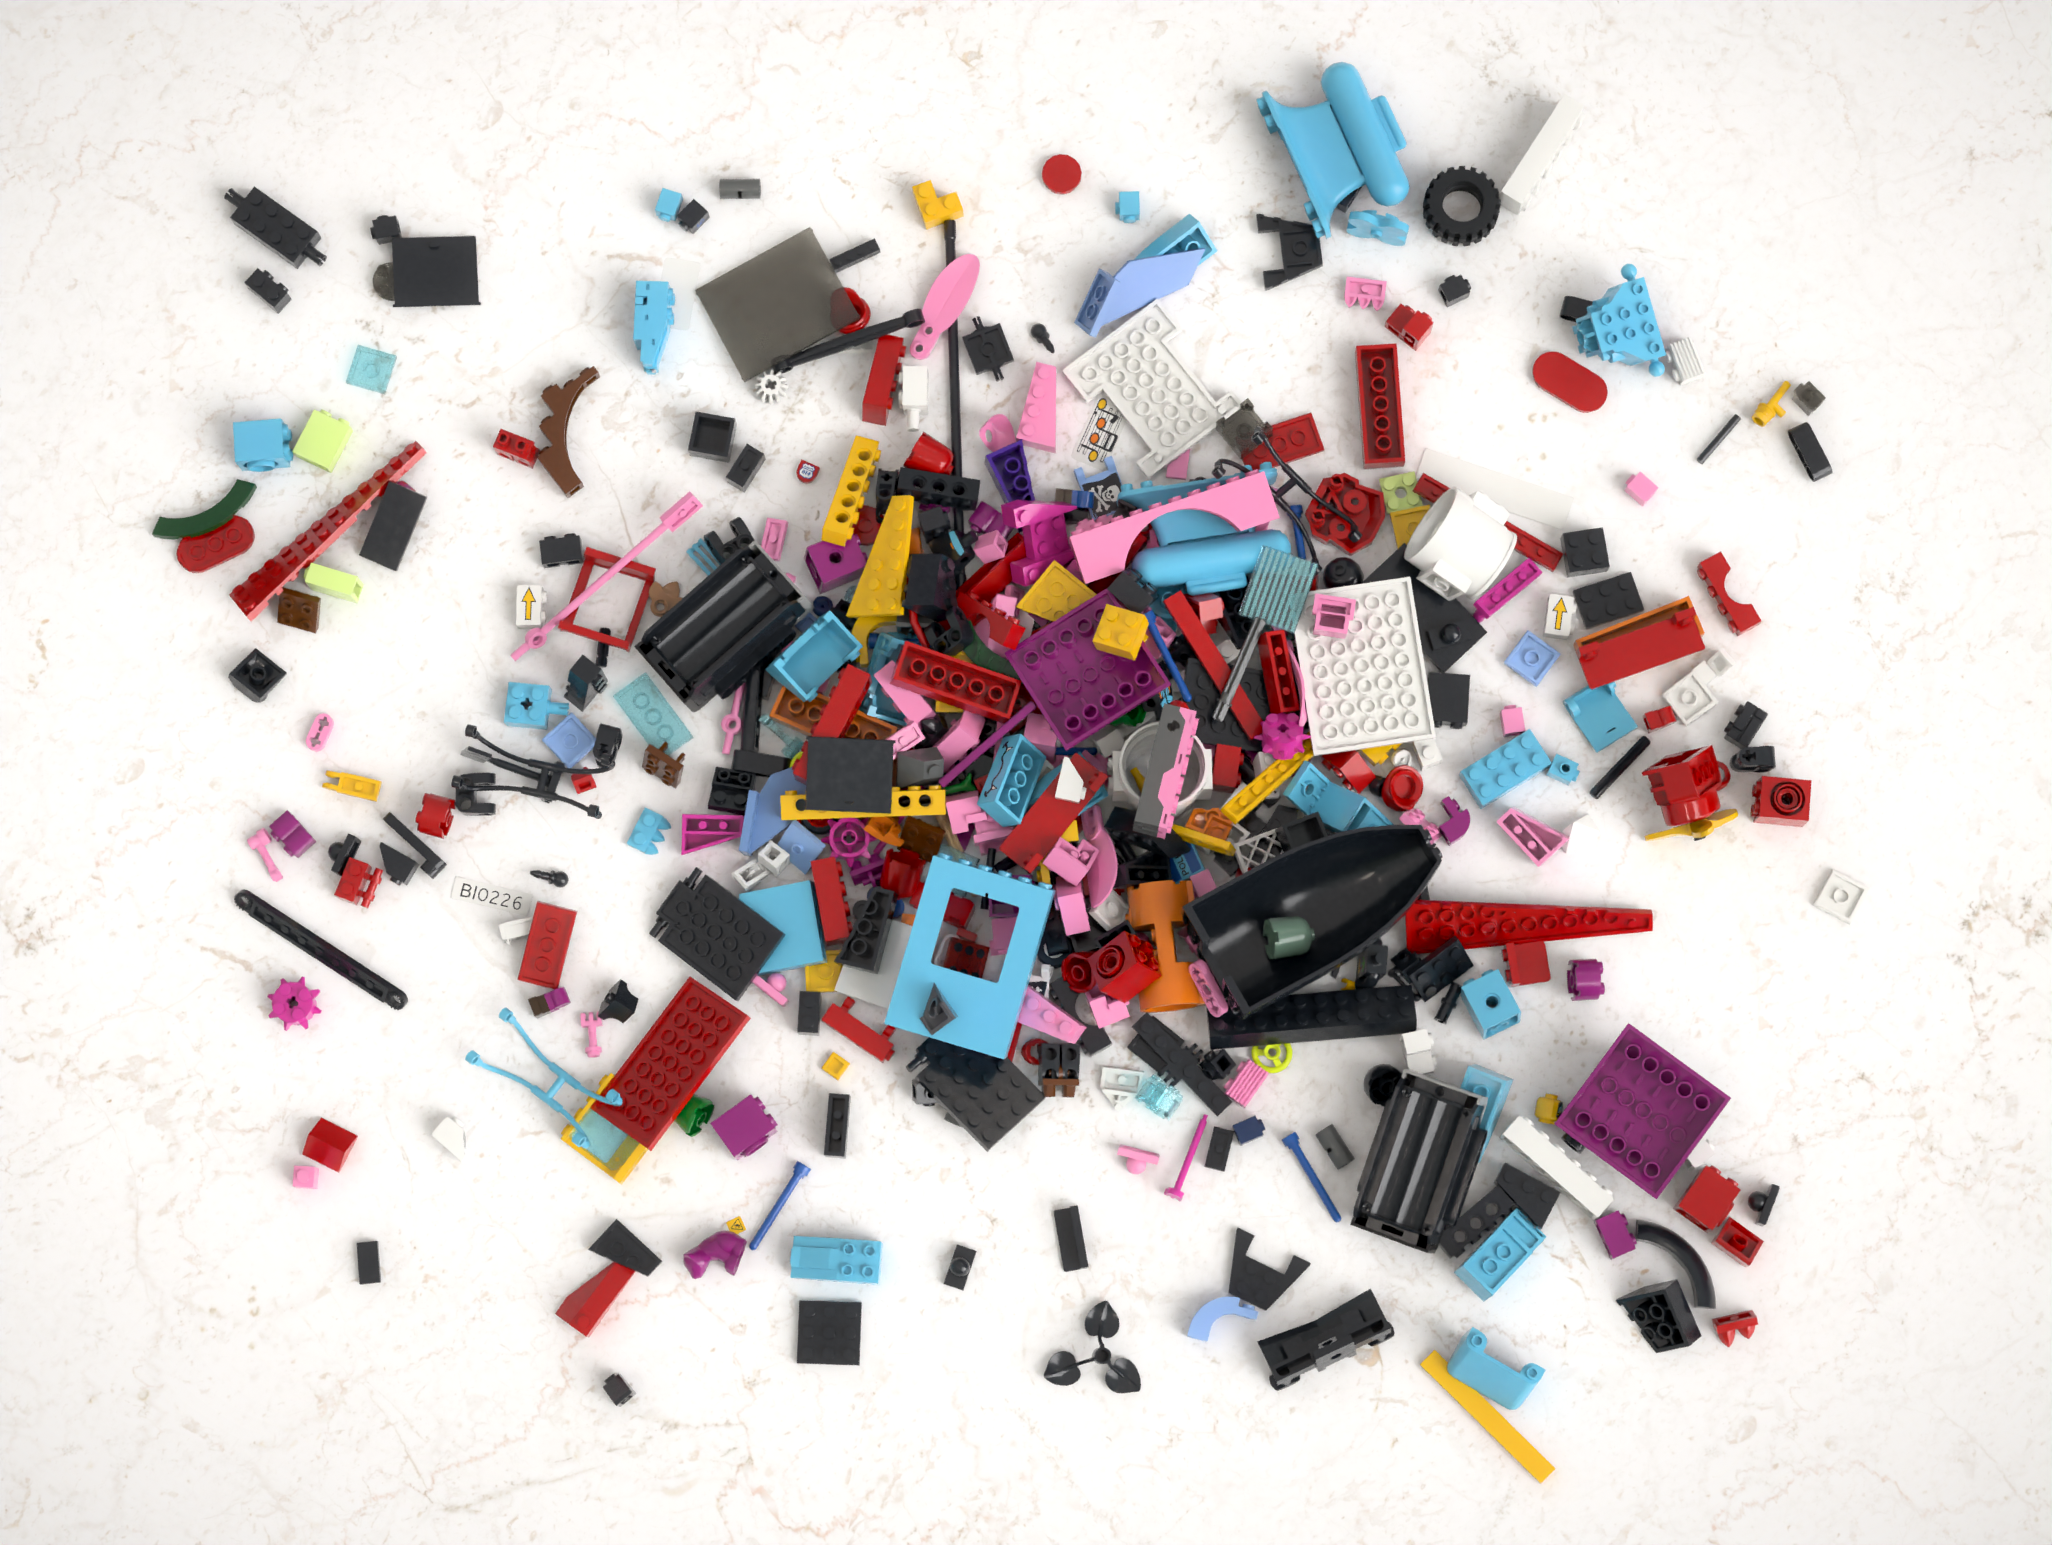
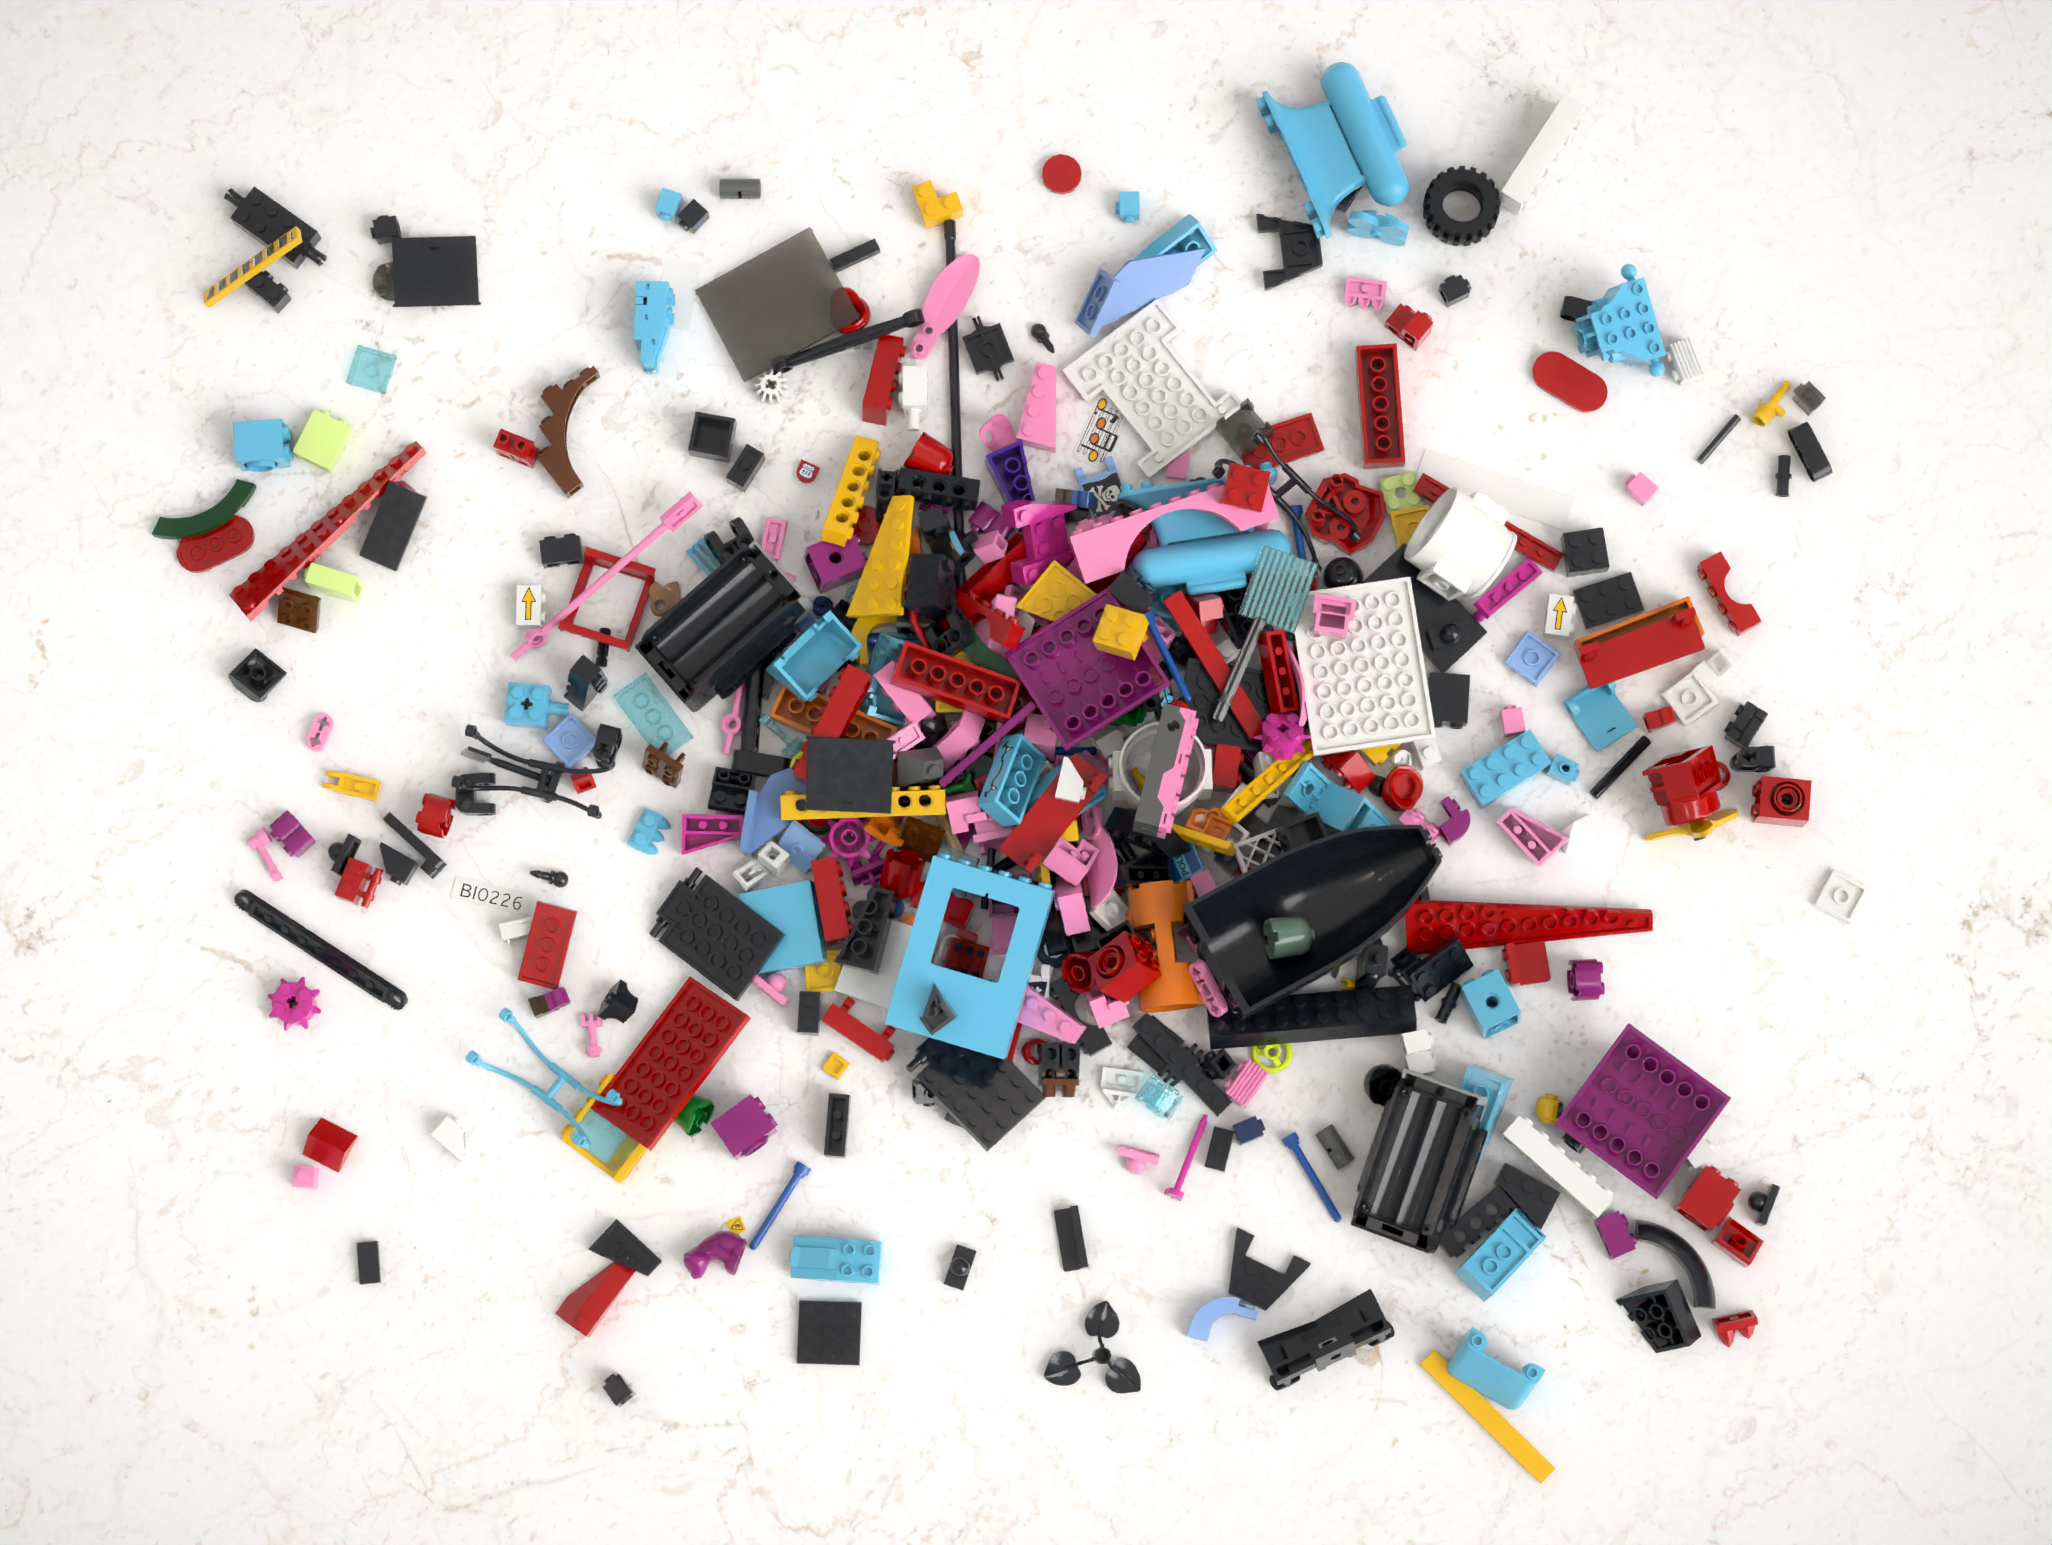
(252, 267): none -> yellow tile
(1245, 487): none -> red brick
(1783, 476): none -> black pin

